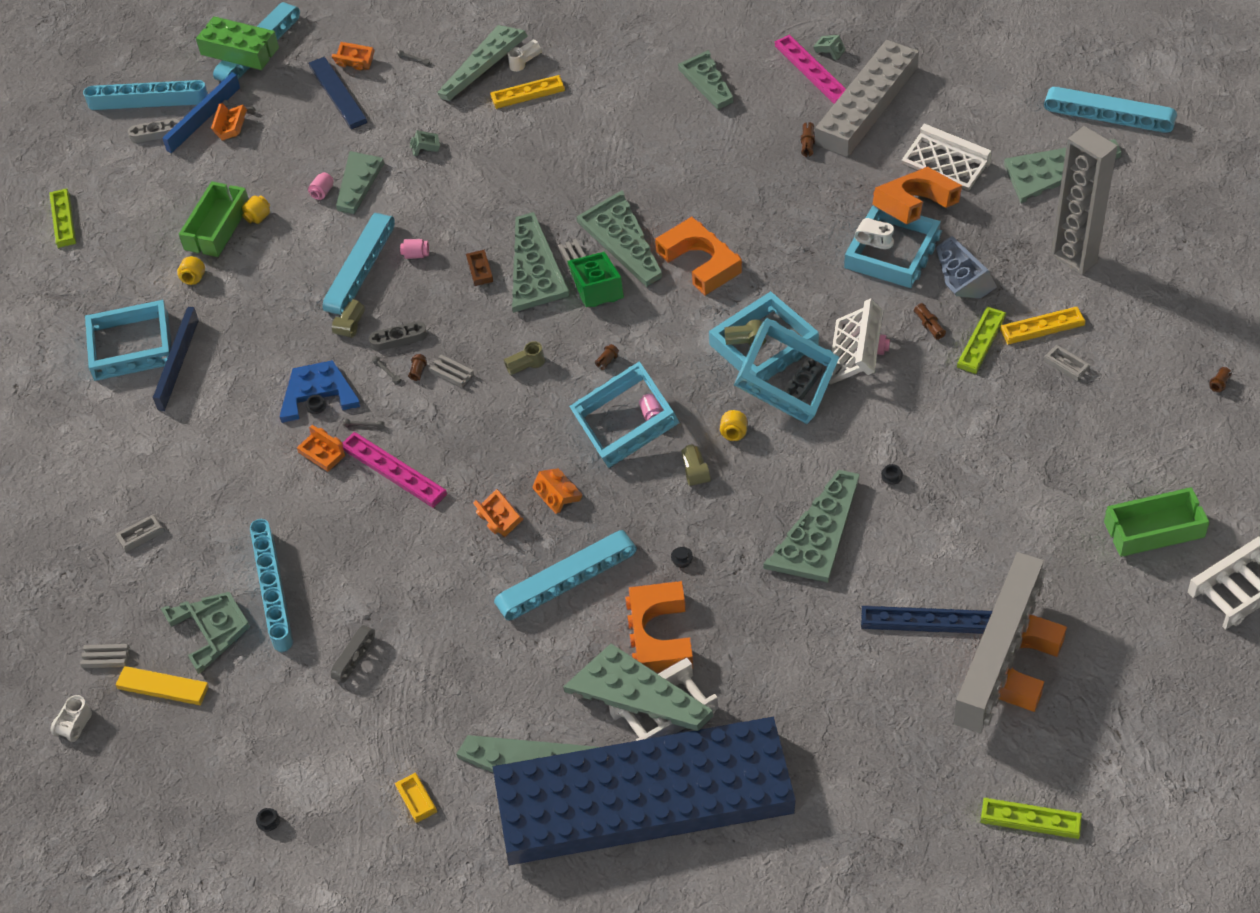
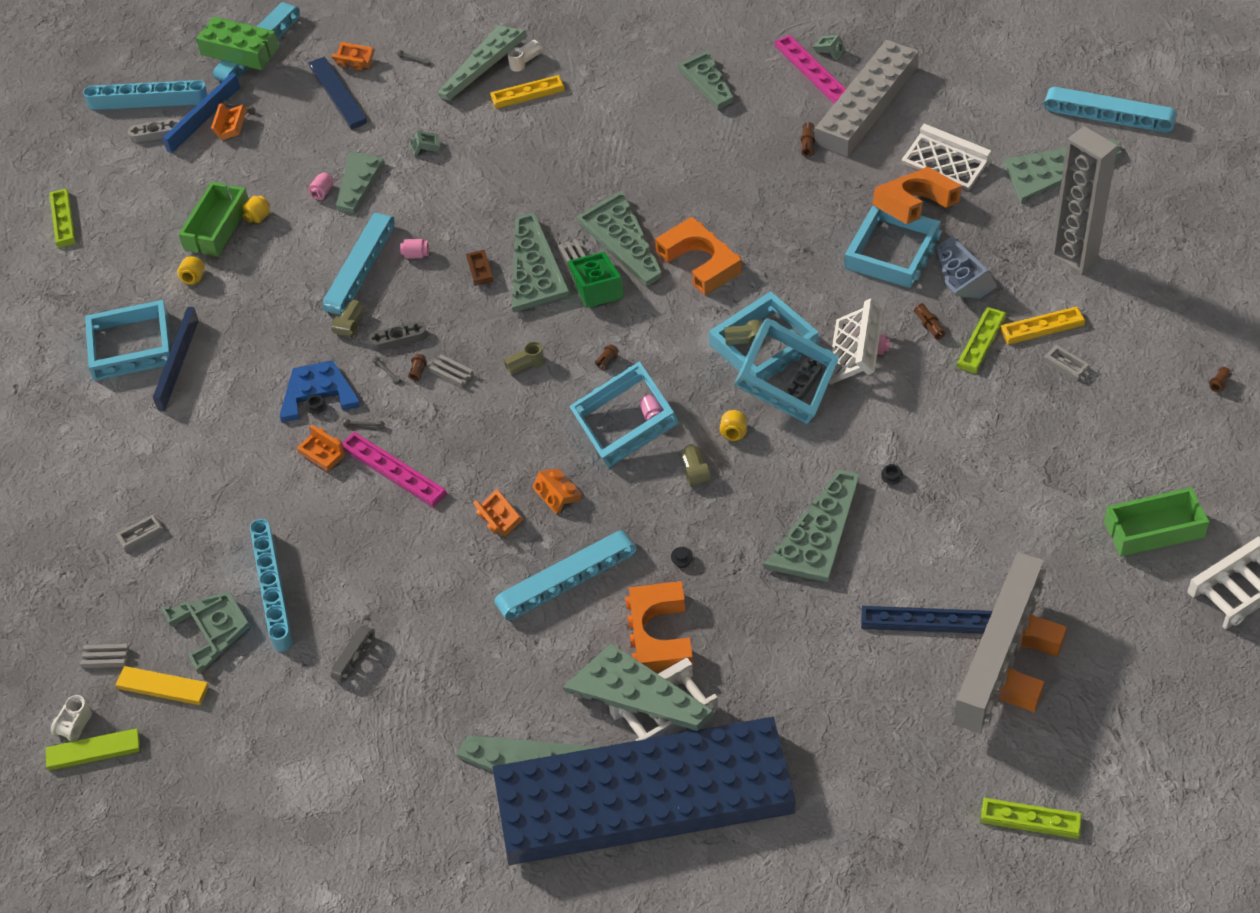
(92, 749): none -> lime tile
(267, 819): black plate -> none
(416, 797): yellow tile -> none
(874, 232): white piece -> none

